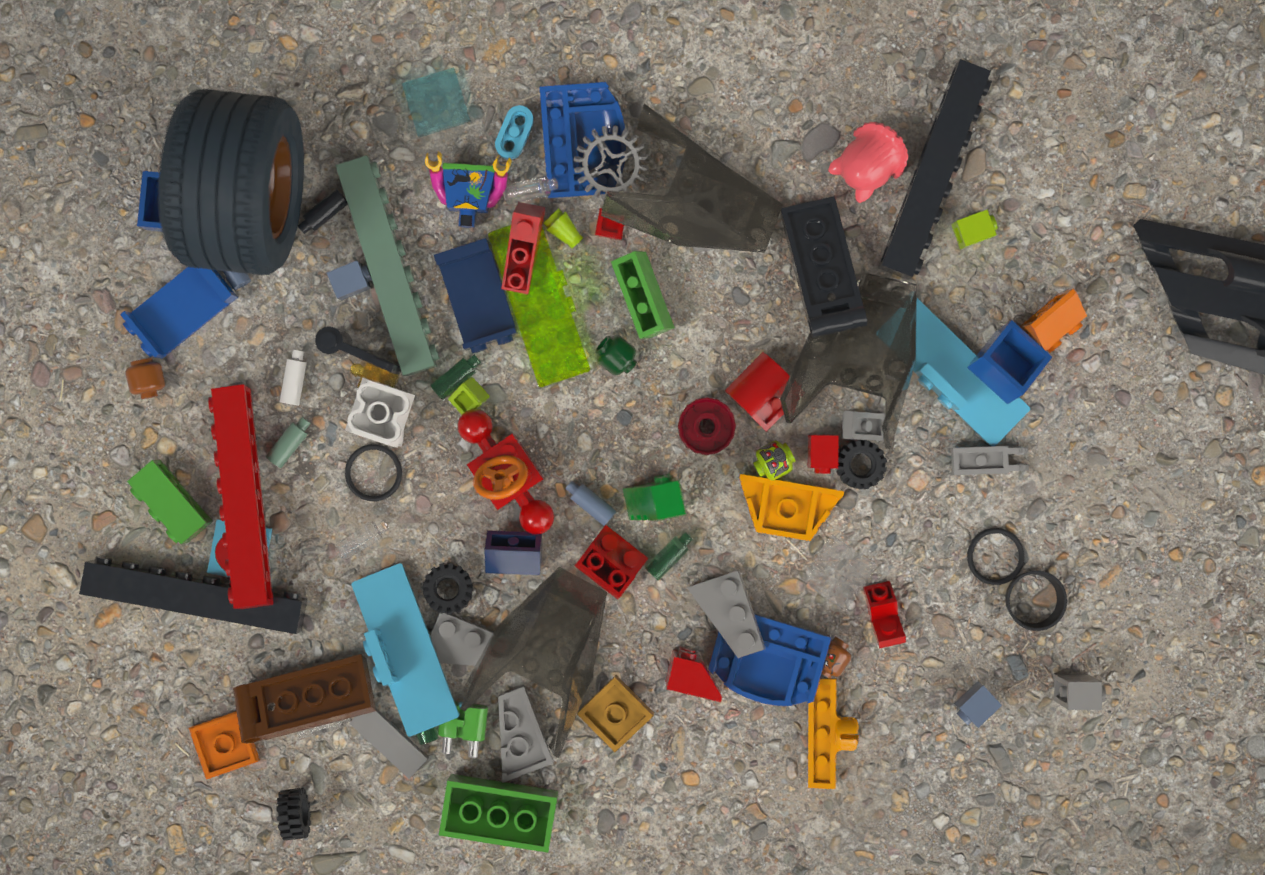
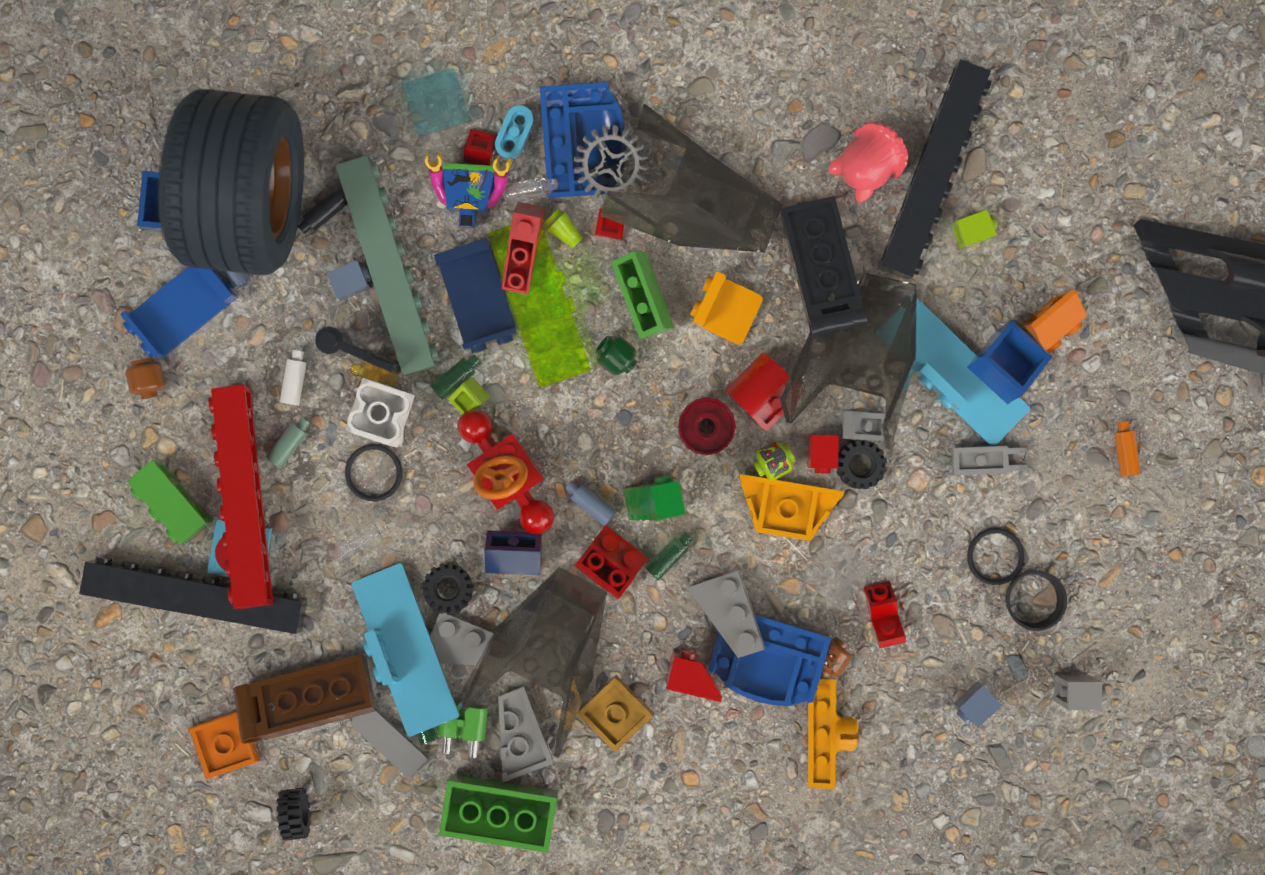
(479, 148): none -> red slope
(726, 308): none -> light orange bracket
(1127, 450): none -> orange cylinder

